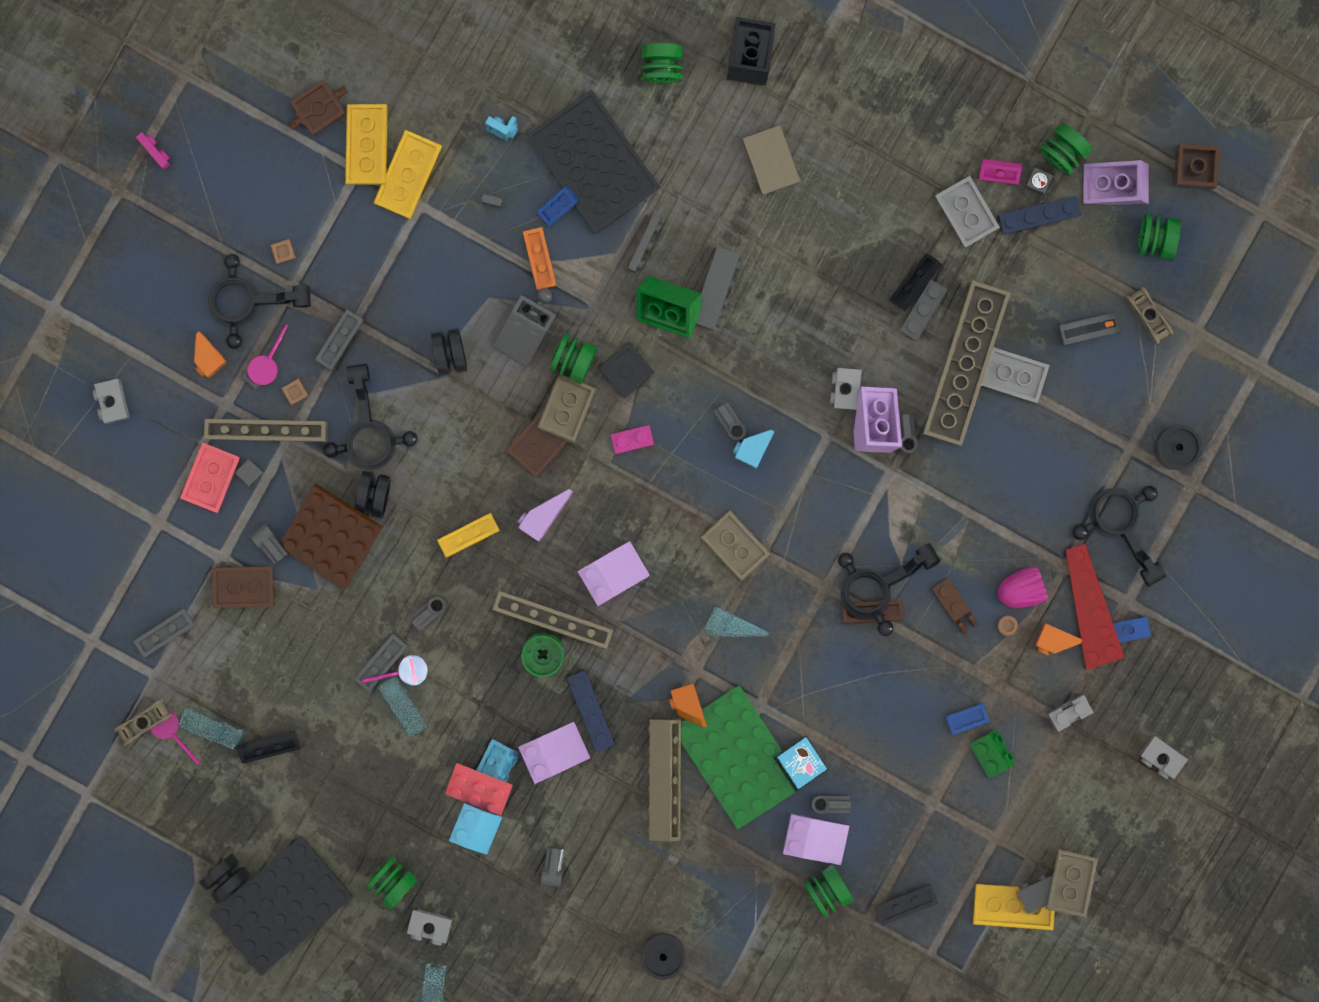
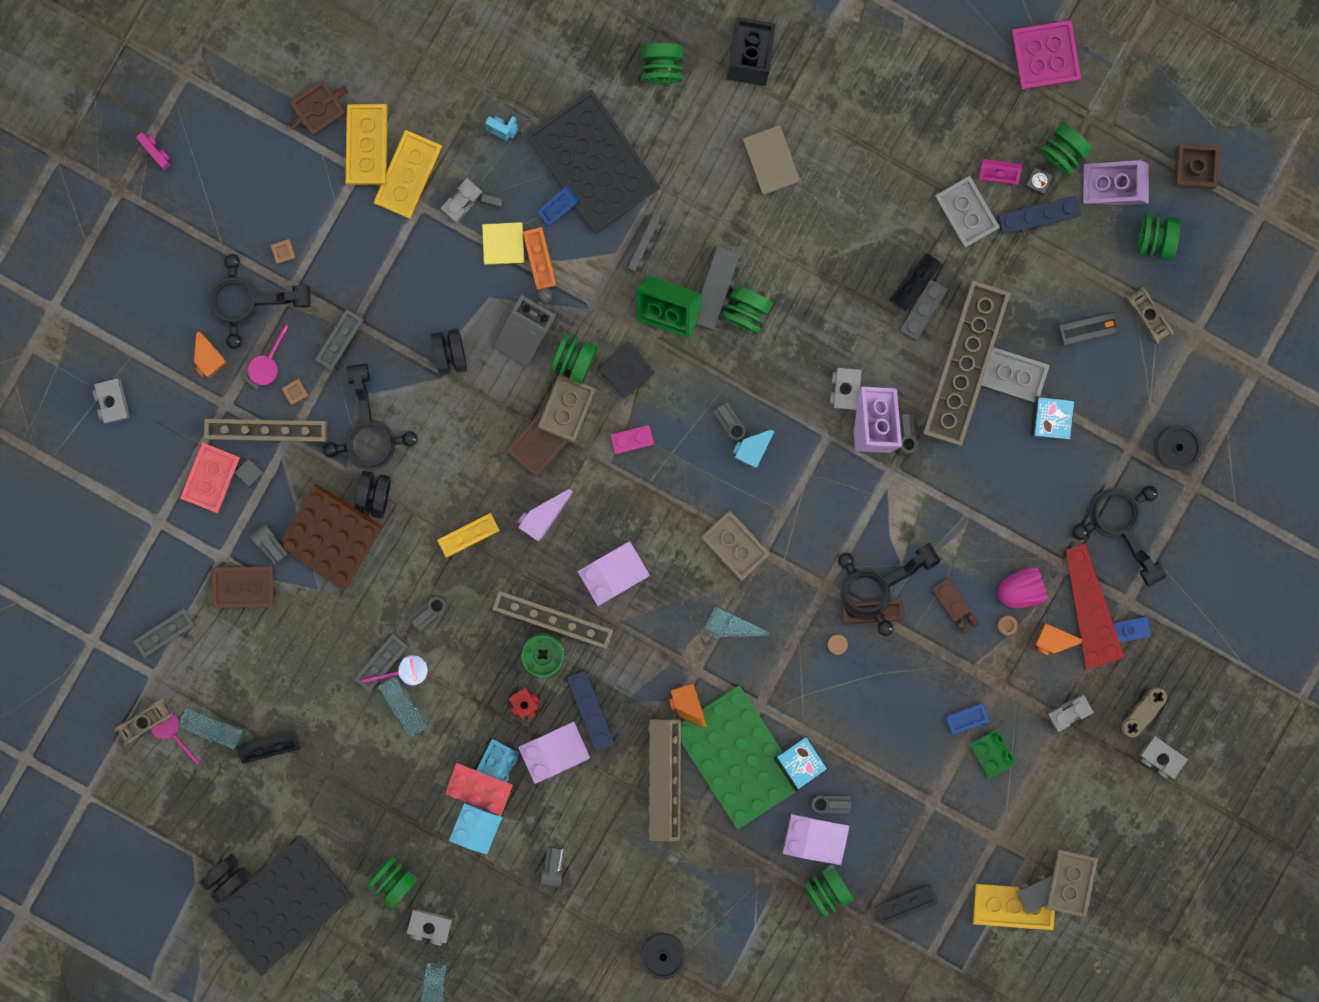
(465, 193): none -> light grey brick
(503, 243): none -> light yellow tile
(518, 698): none -> red brick
(747, 309): none -> green wheel
(837, 644): none -> medium nougat tile
(1046, 55): none -> dark pink plate
(1052, 418): none -> tile
(1144, 712): none -> dark tan piece

